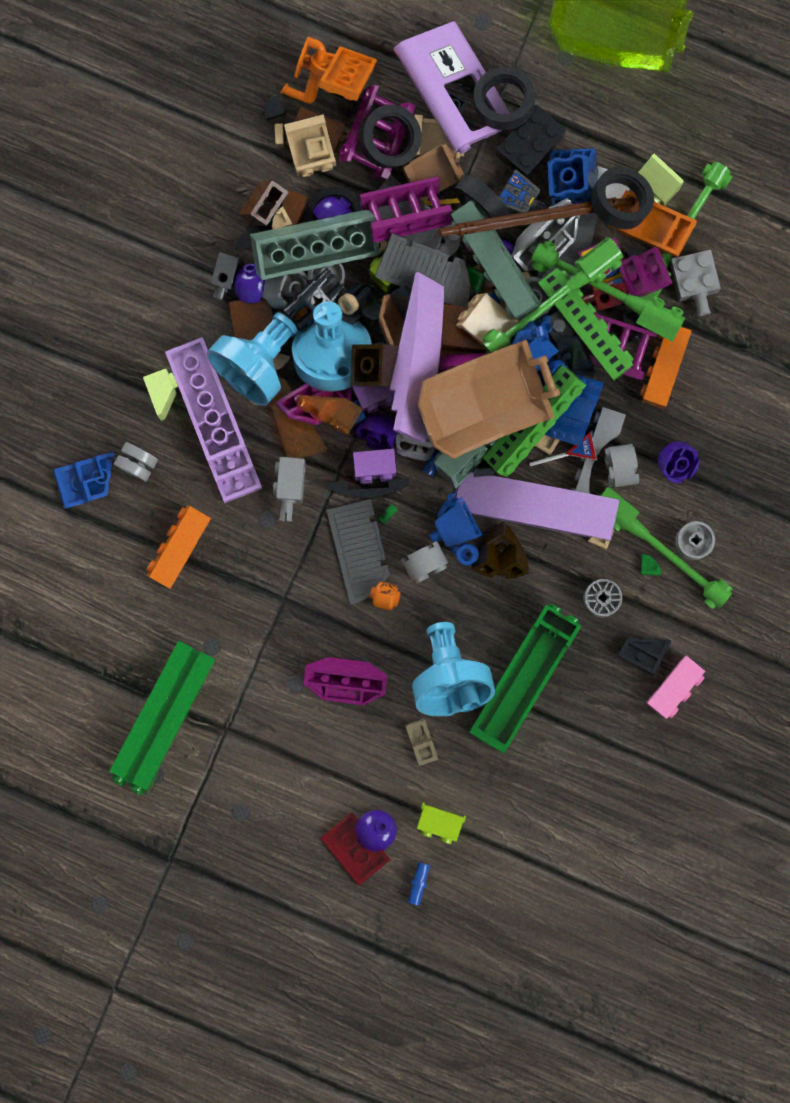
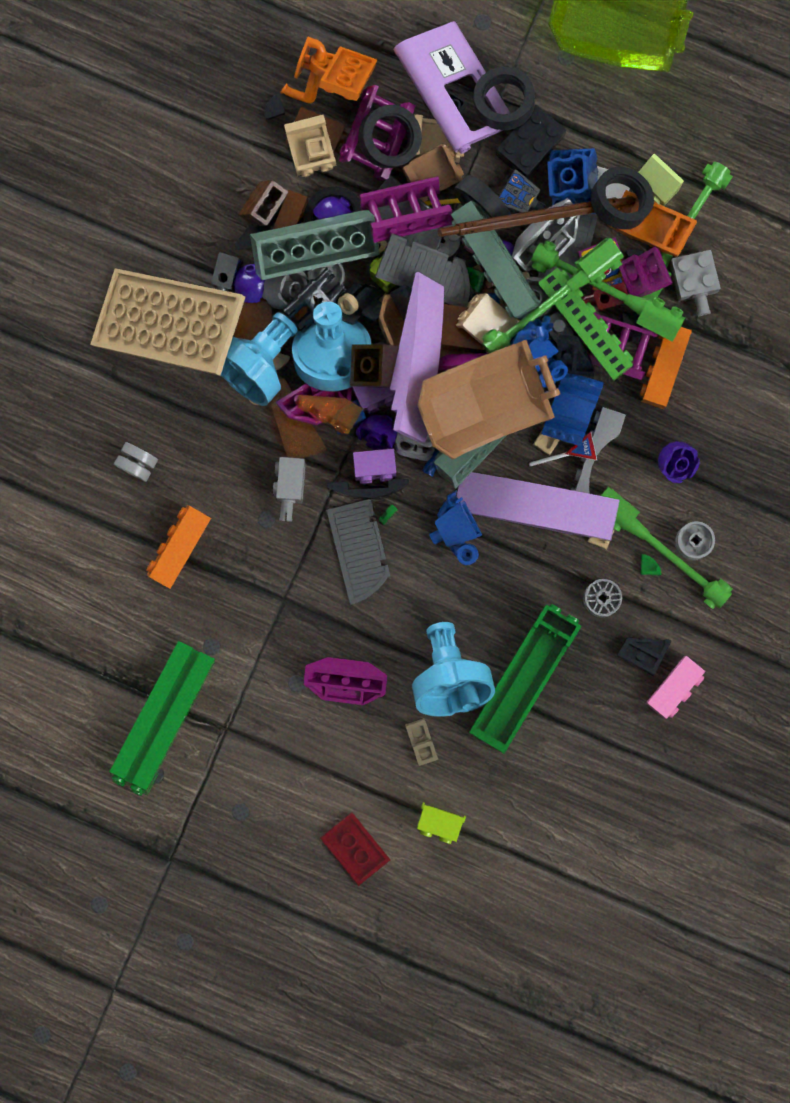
(84, 480): blue slope -> none
(162, 391): yellowish green slope -> none
(168, 321): none -> tan plate
(213, 420): lavender slope -> none
(279, 136): tan tile -> none
(281, 219): tan tile -> none
(376, 830): dark purple cylinder -> none
(385, 596): orange head -> none
(418, 884): blue pin -> none
(424, 562): light grey brick -> none
(483, 470): black tile -> none
(501, 554): dark brown brick -> none
(513, 448): bright green brick -> none
(621, 465): light grey brick -> none

